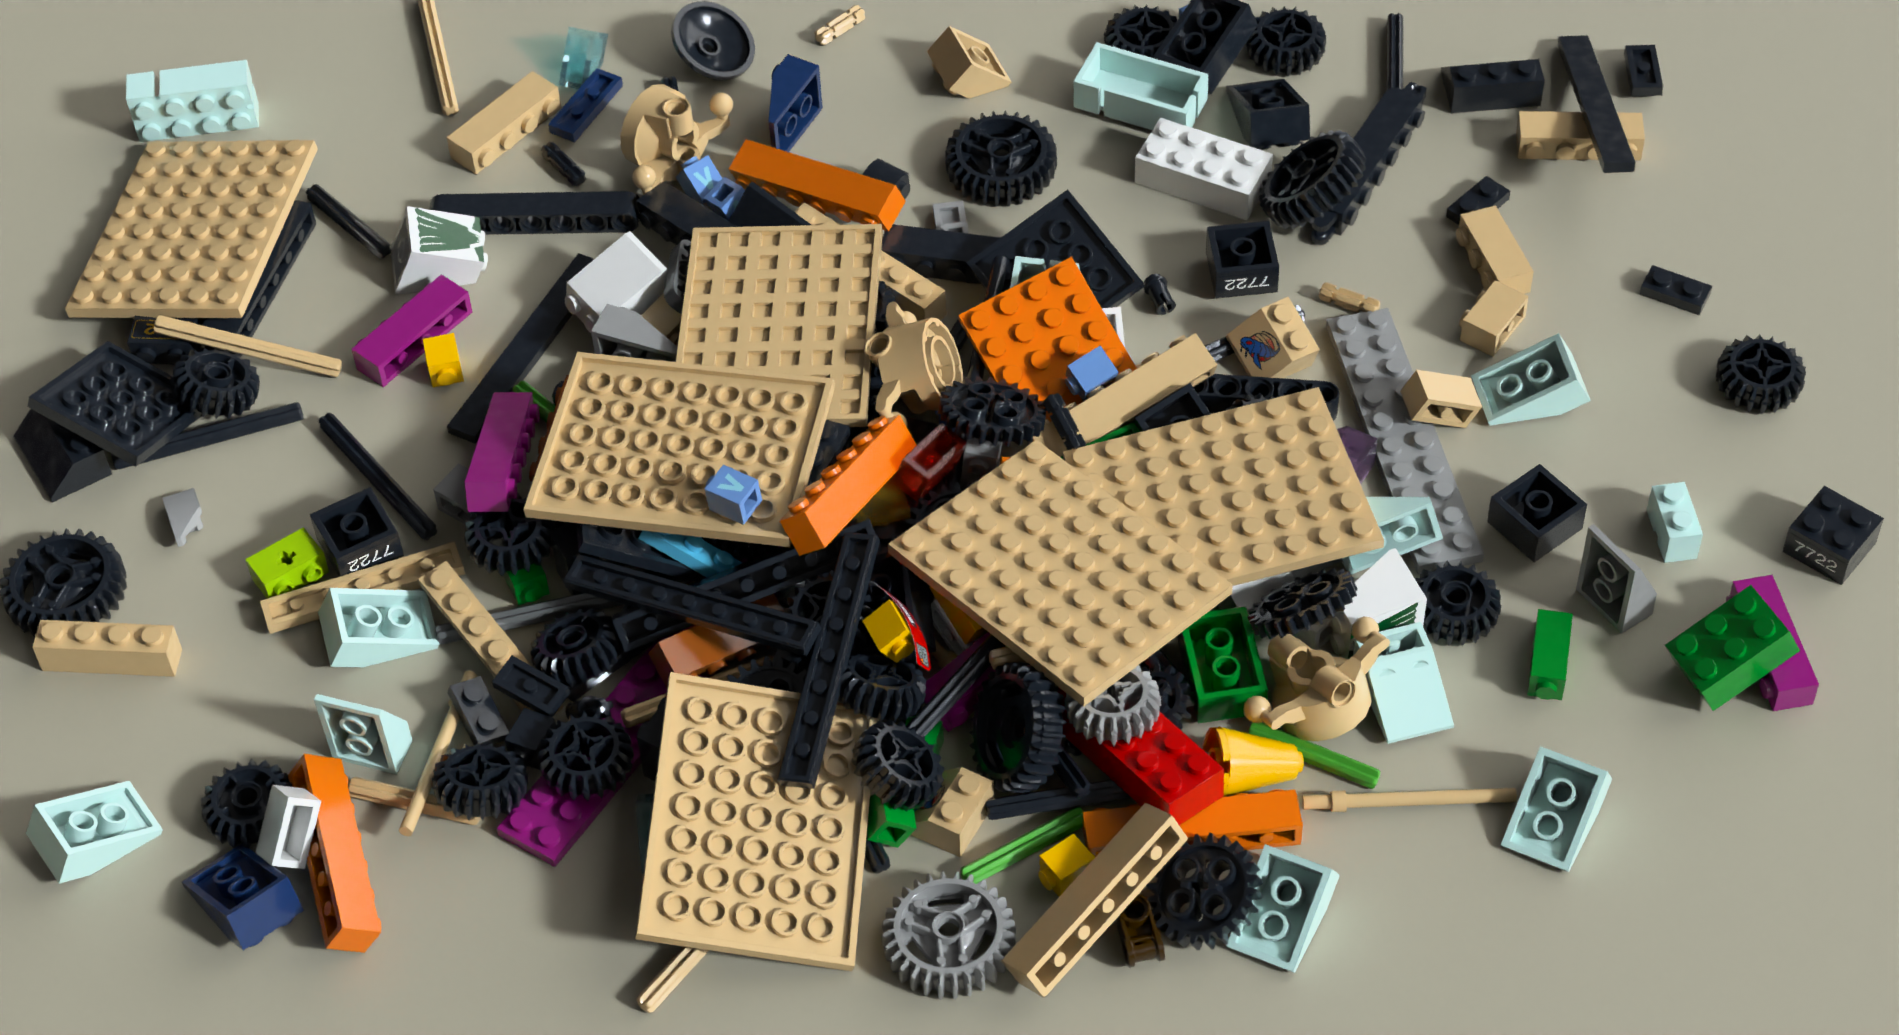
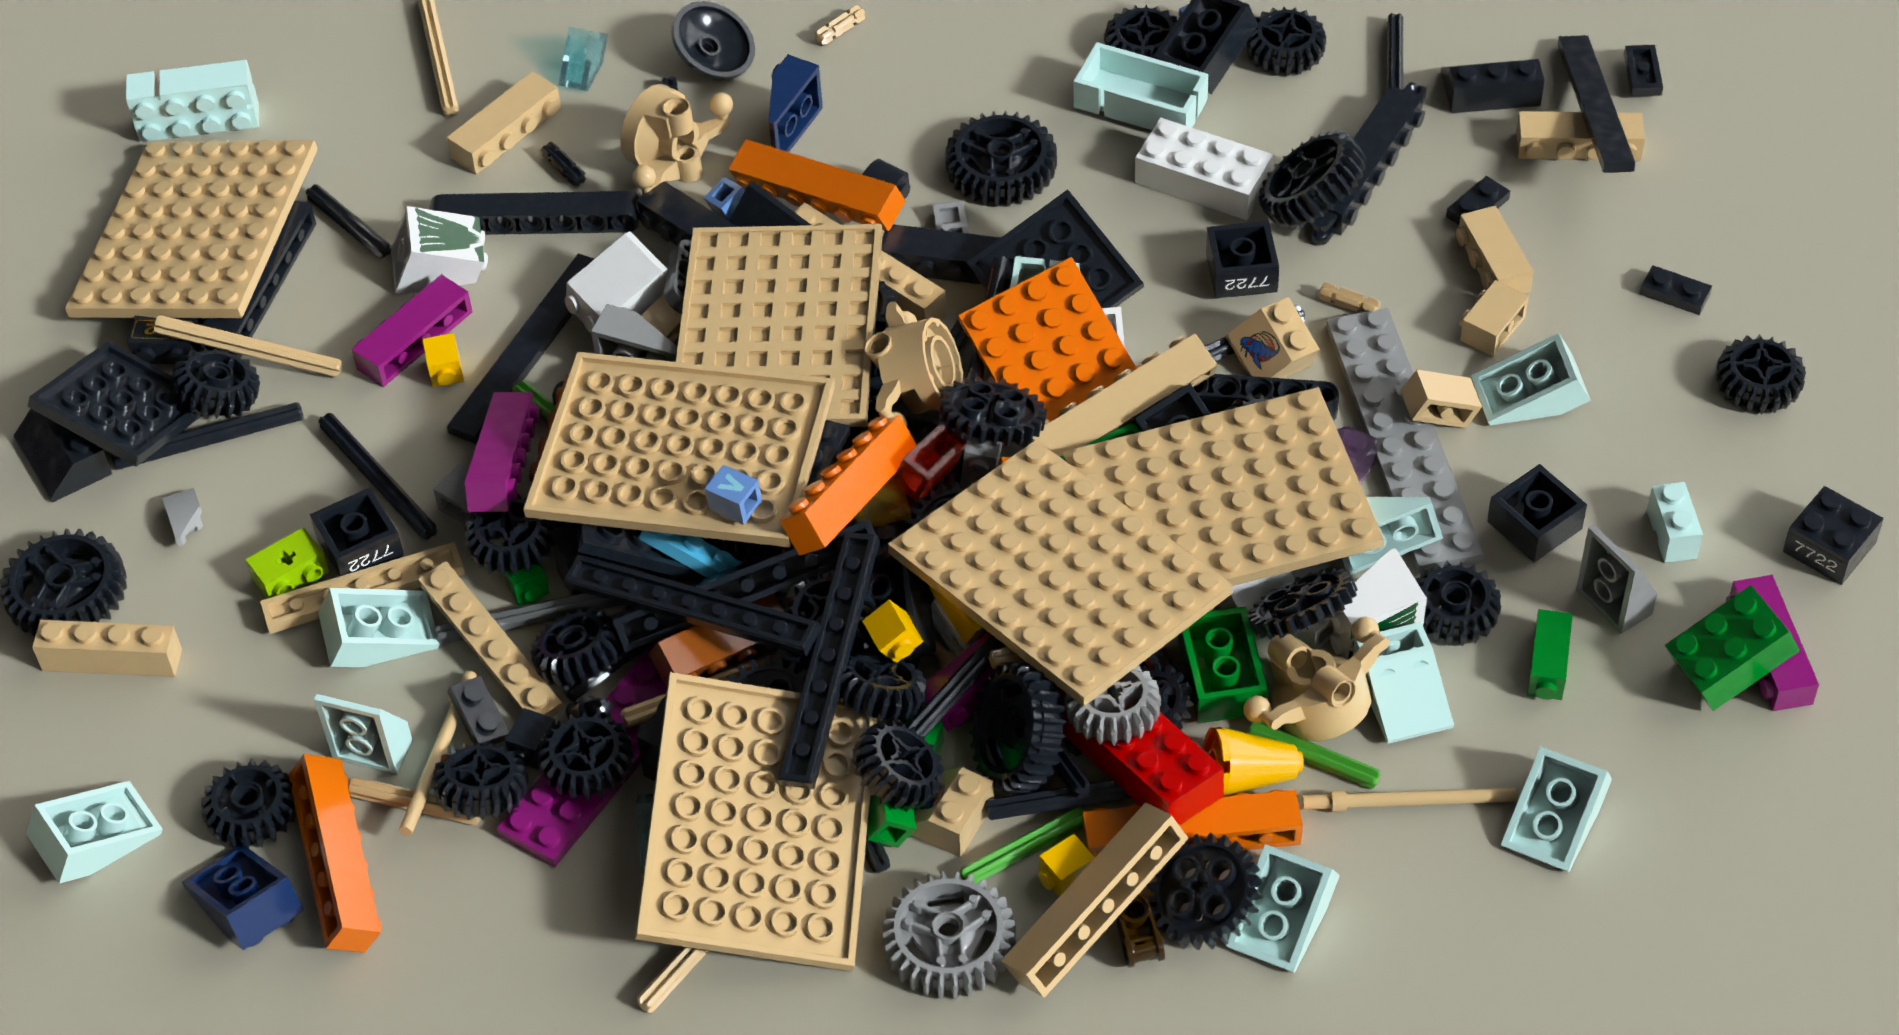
(288, 826): white brick -> none
(530, 687): black plate -> none
(585, 105): dark blue plate -> none
(698, 177): medium blue brick -> none
(922, 654): sticker -> none
(967, 64): tan slope -> none
(1063, 421): black axle -> none
(1090, 372): medium blue brick -> none
(1156, 287): black pin -> none
(1270, 113): black slope -> none

